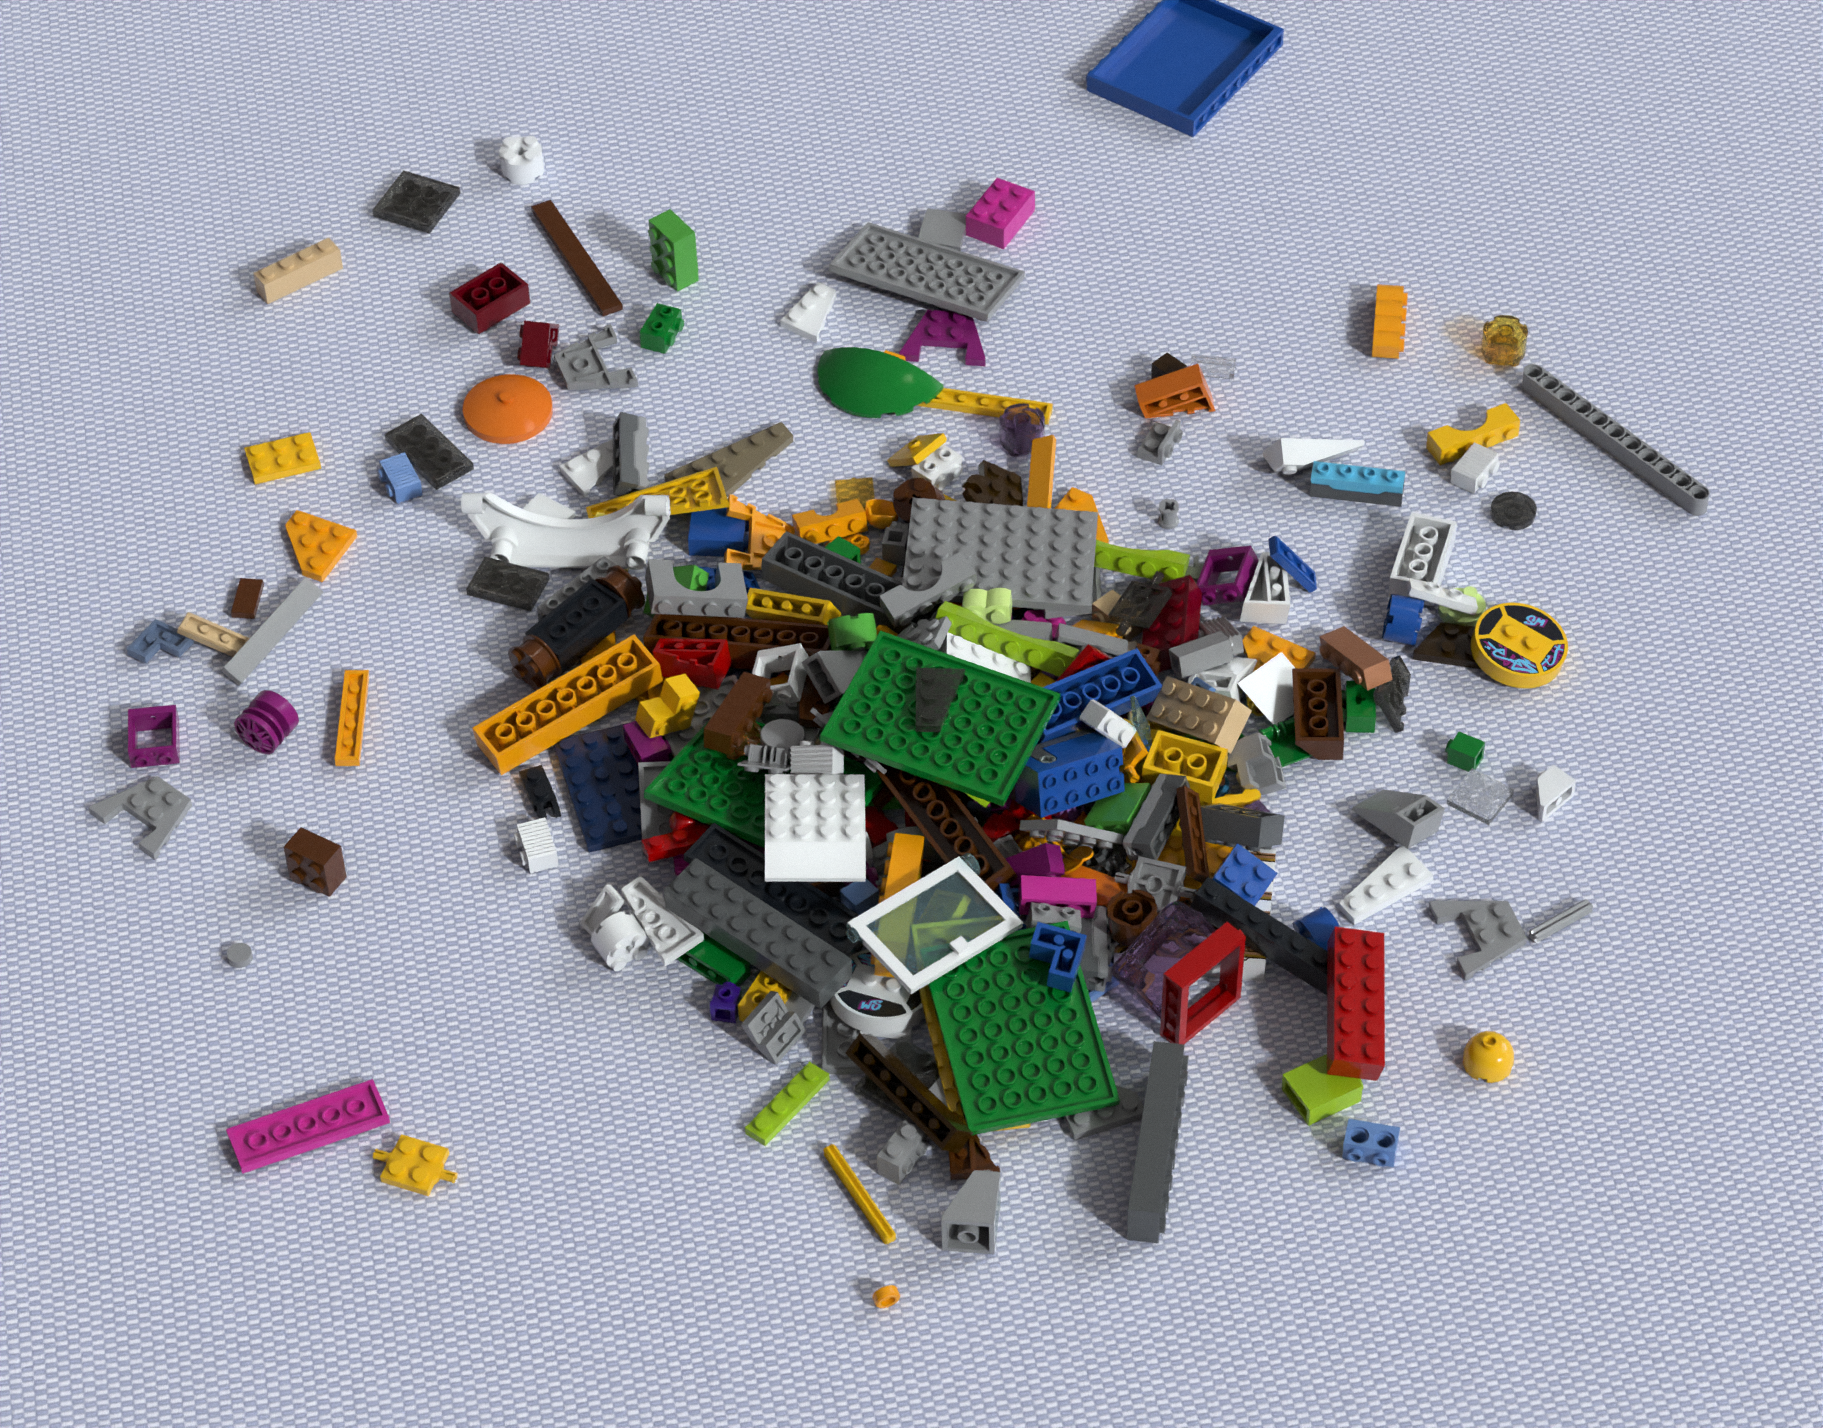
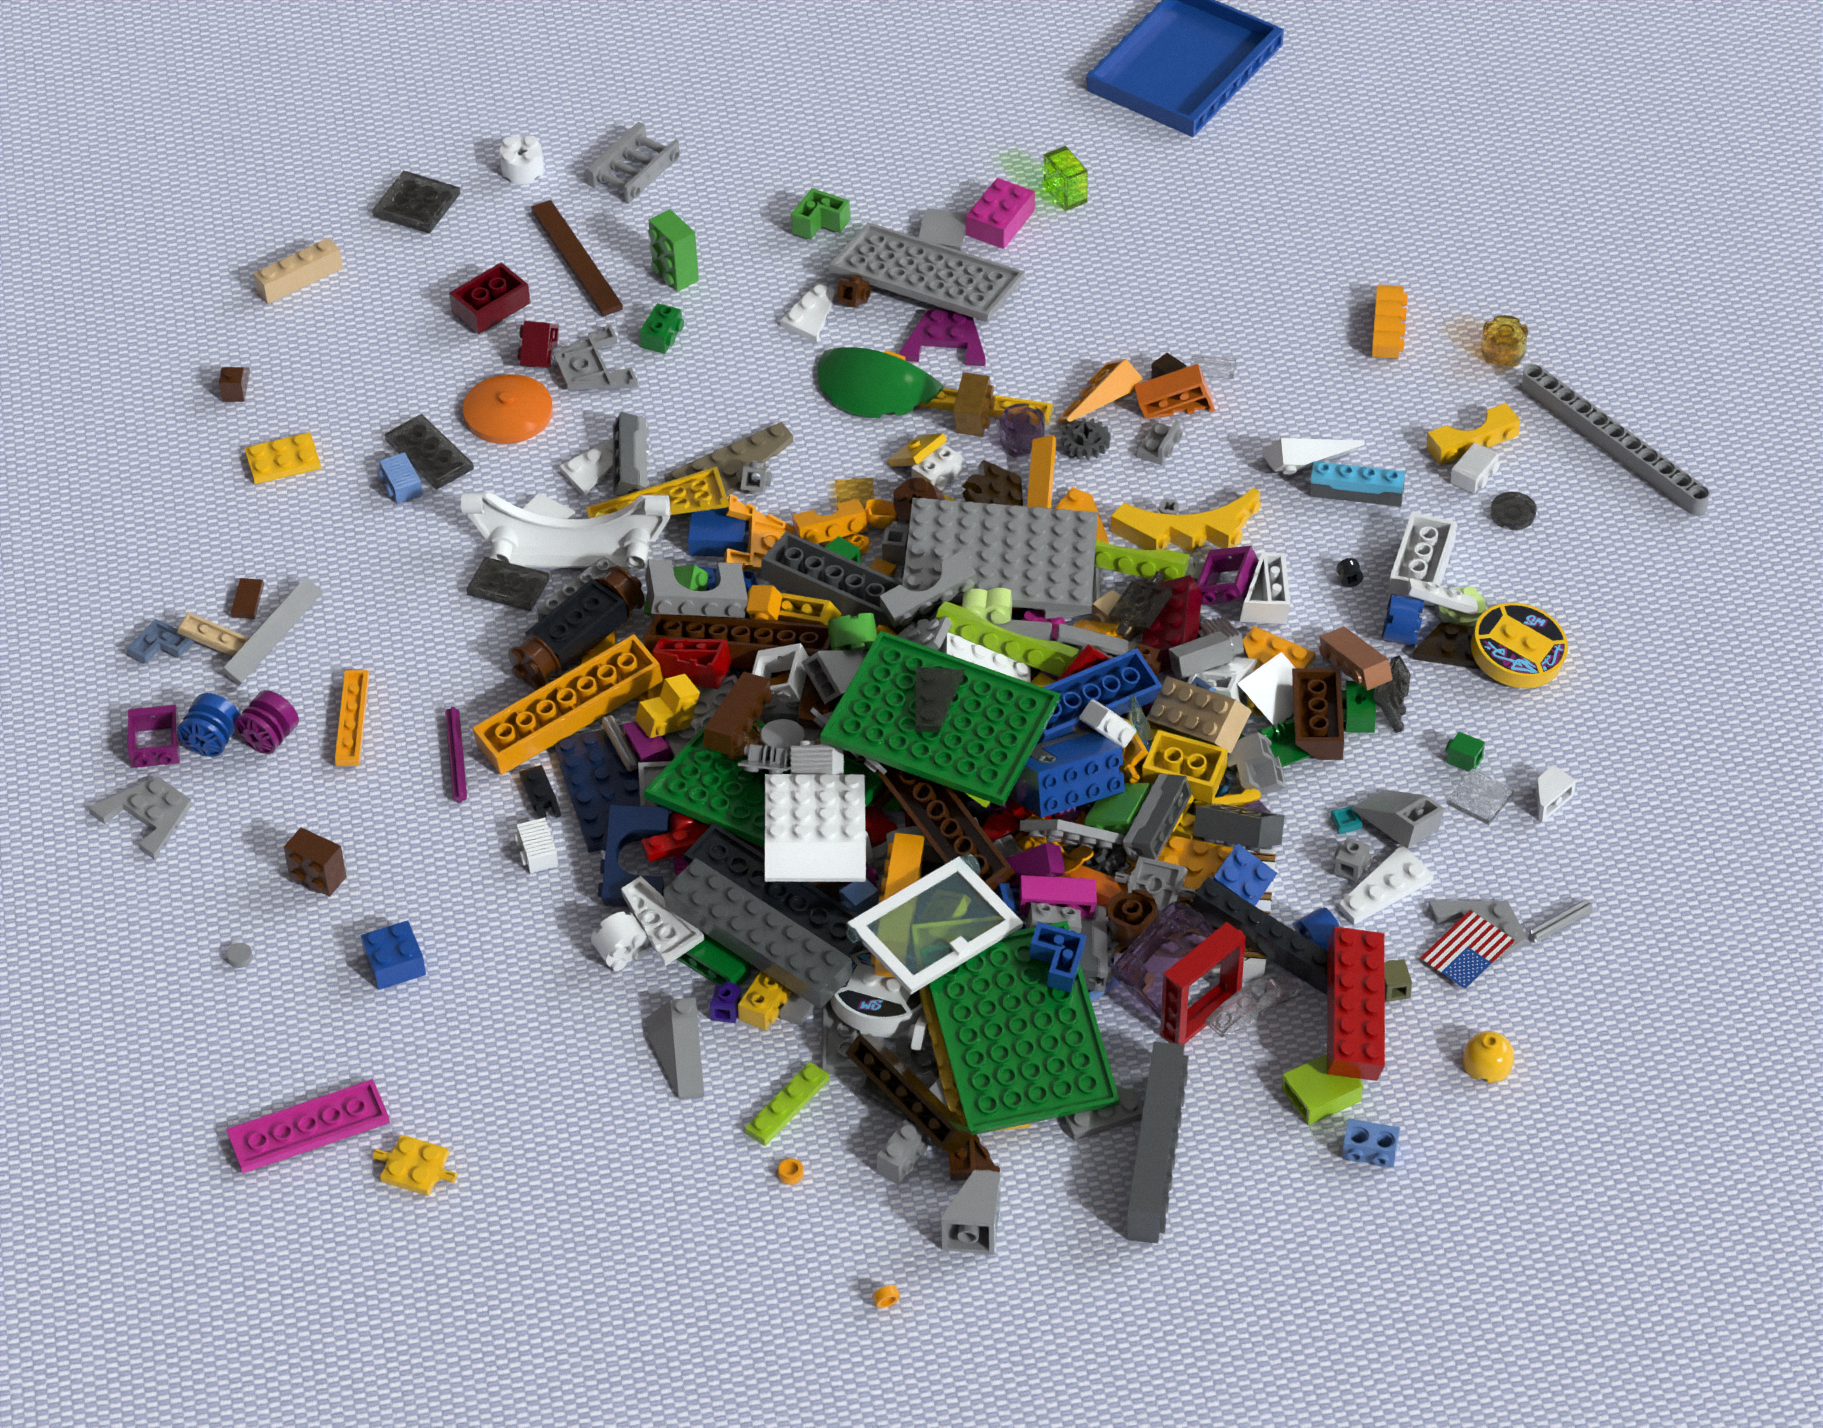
(208, 724): none -> blue wheel
(234, 383): none -> reddish brown slope
(317, 543): light orange plate -> none
(393, 955): none -> blue brick
(456, 754): none -> magenta axle
(605, 905): white tile -> none
(620, 743): none -> light grey axle
(624, 826): none -> dark blue arch
(627, 147): none -> light grey fence
(675, 1038): none -> light grey wedge
(749, 483): none -> light grey brick
(764, 602): none -> light orange brick
(773, 1027): light grey slope -> none
(790, 1171): none -> light orange tile
(820, 210): none -> bright green brick
(853, 291): none -> reddish brown brick
(859, 1194): yellow axle -> none
(918, 1033): none -> white plate
(973, 404): none -> pearl gold brick
(1065, 178): none -> clear neon green brick
(1085, 438): none -> dark grey gear
(1108, 384): none -> light orange wedge
(1186, 531): none -> yellow arch
(1192, 834): reddish brown plate -> none
(1249, 1003): none -> clear slope
(1292, 564): blue tile -> none
(1346, 820): none -> teal tile
(1349, 572): none -> black wheel
(1352, 859): none -> light grey brick
(1397, 980): none -> olive brick
(1467, 949): none -> sticker

